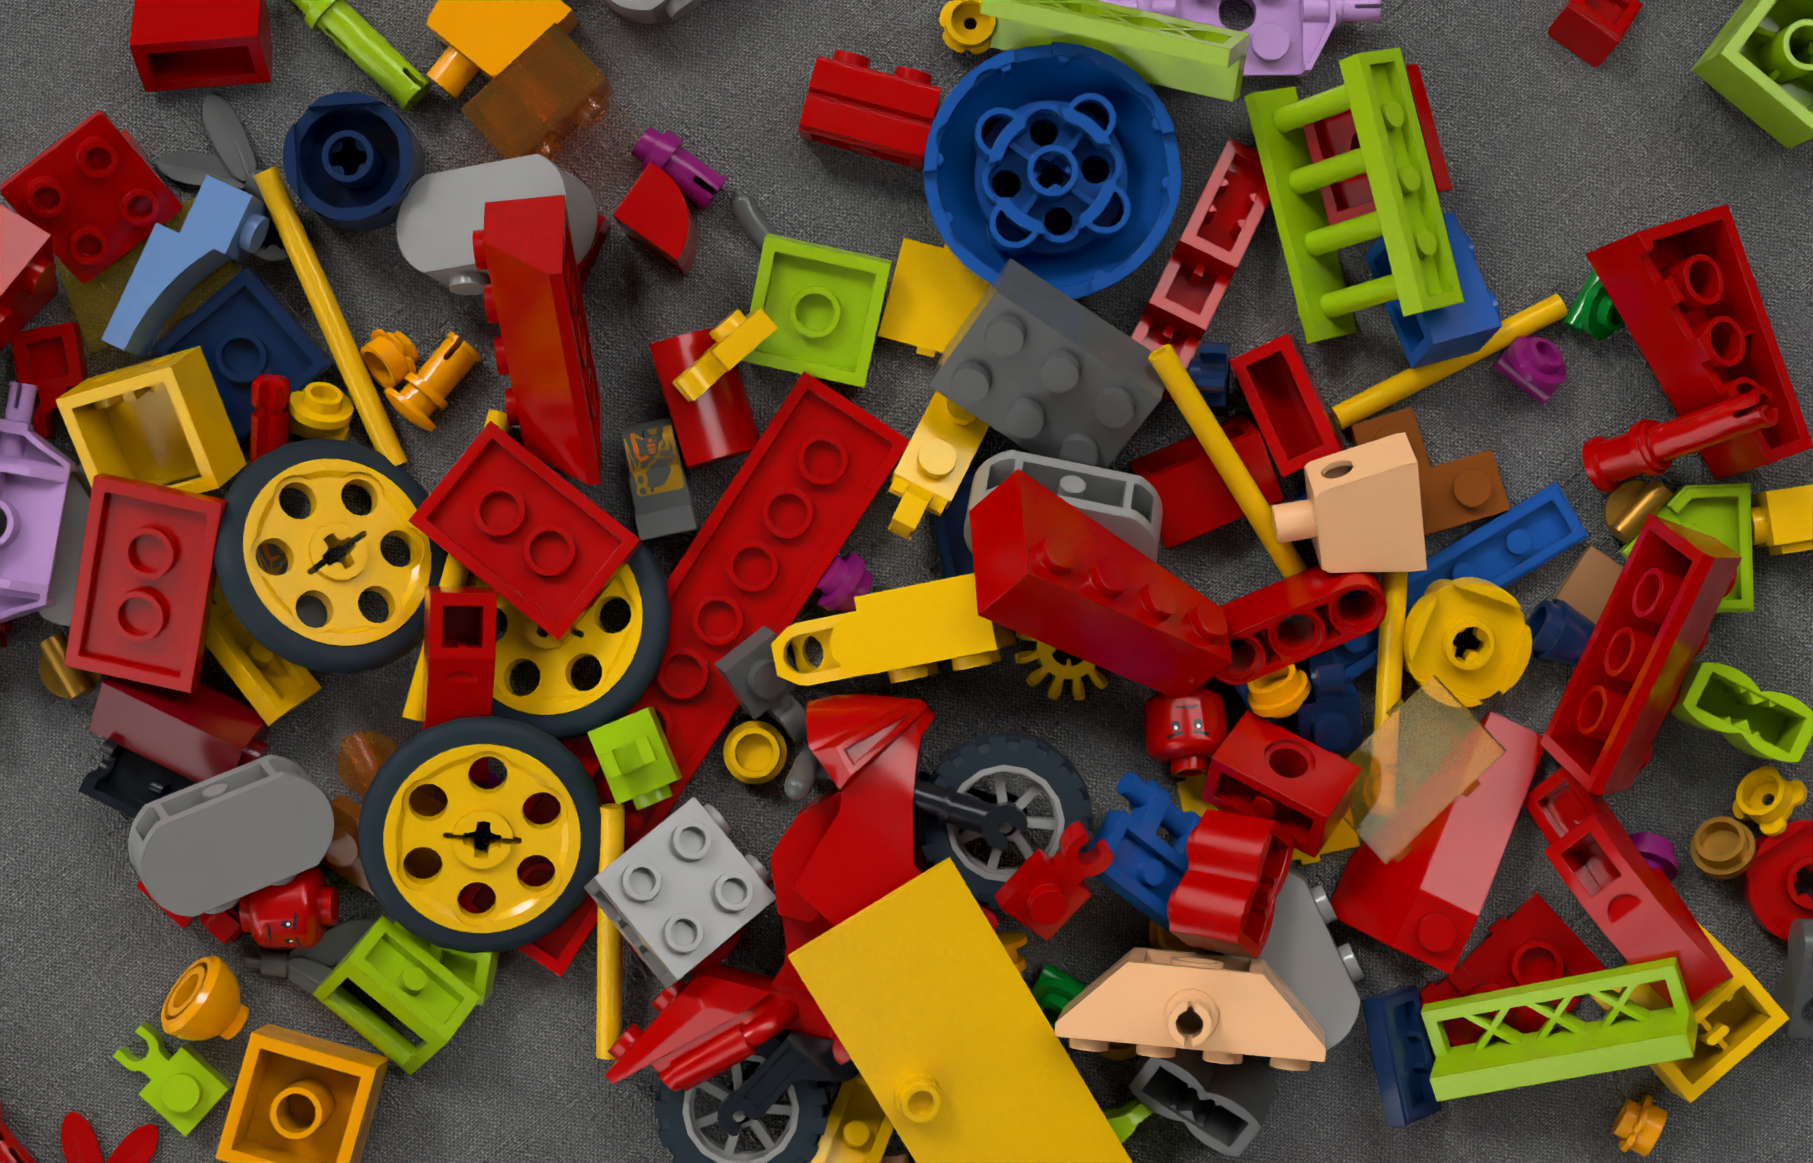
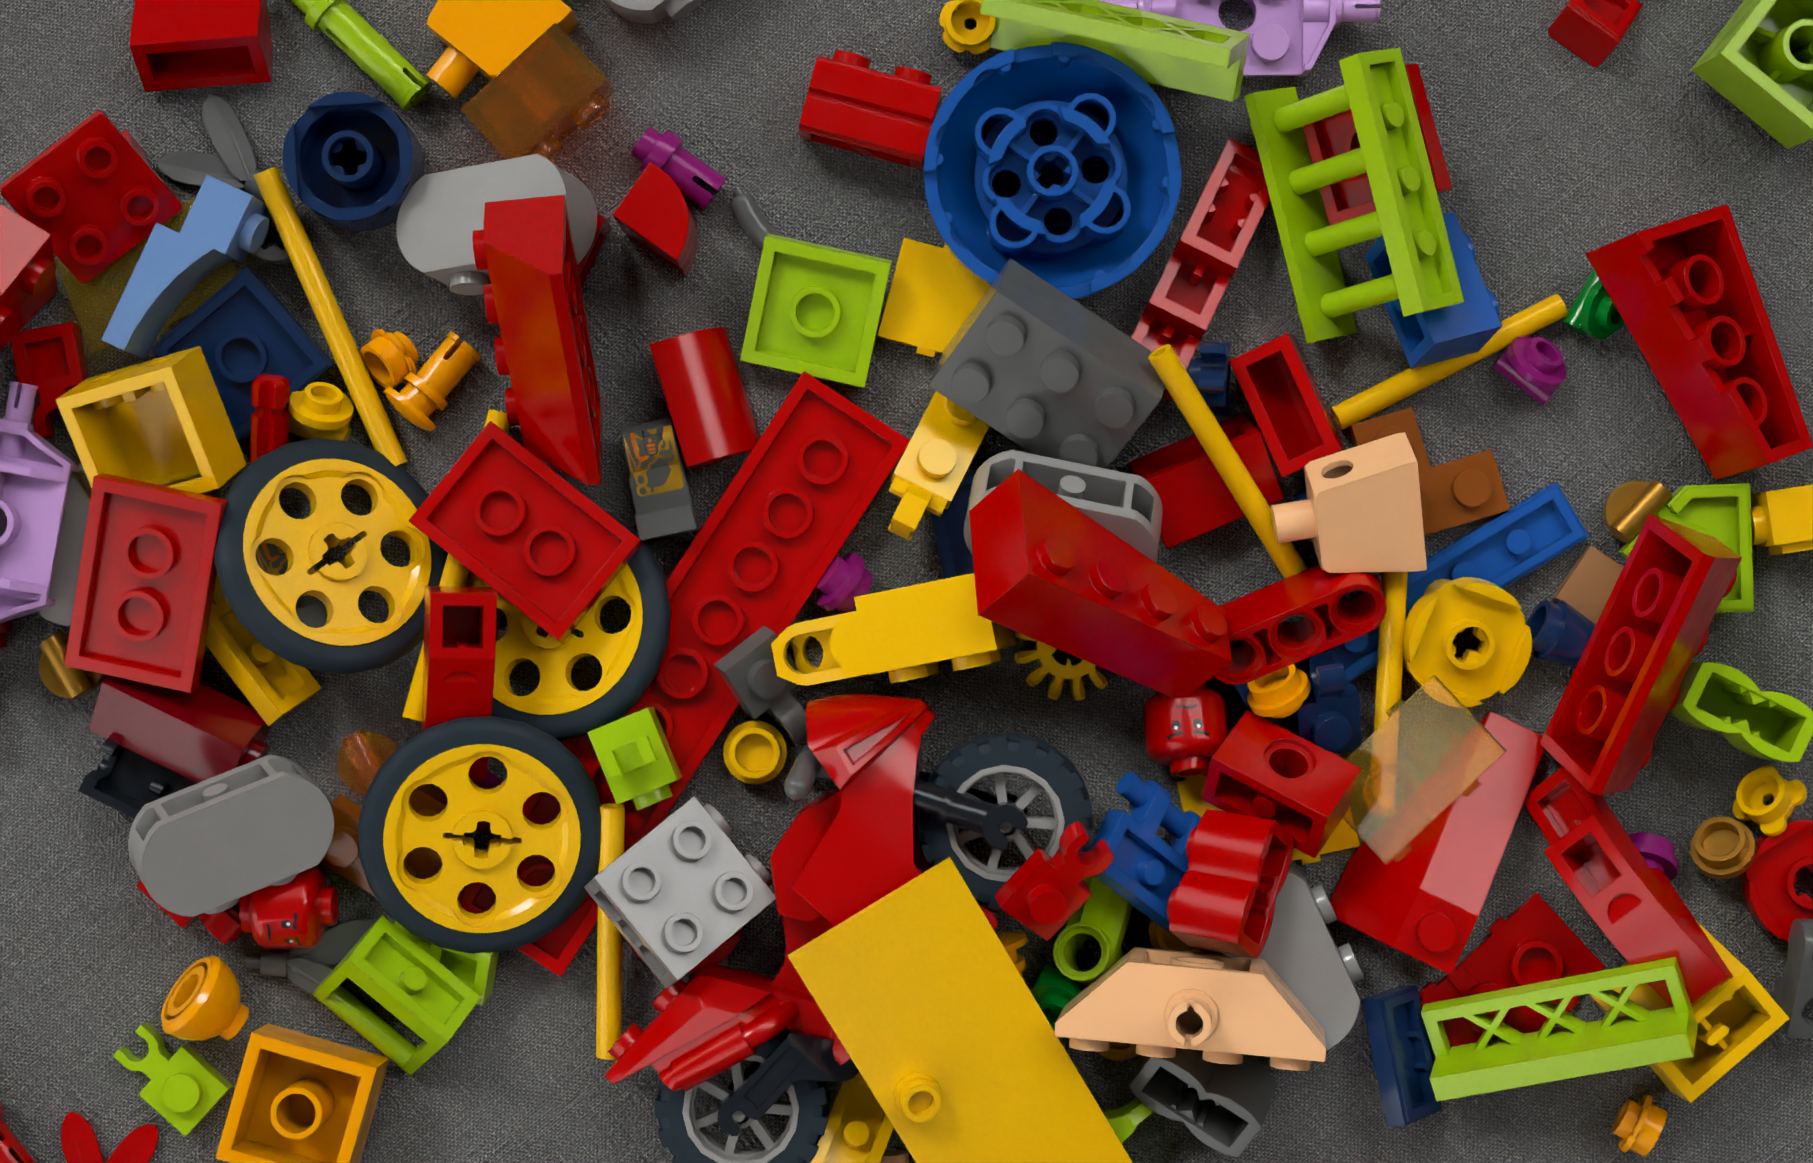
(734, 340): yellow plate -> none
(1100, 917): none -> lime piece
(1653, 446): red pin -> none

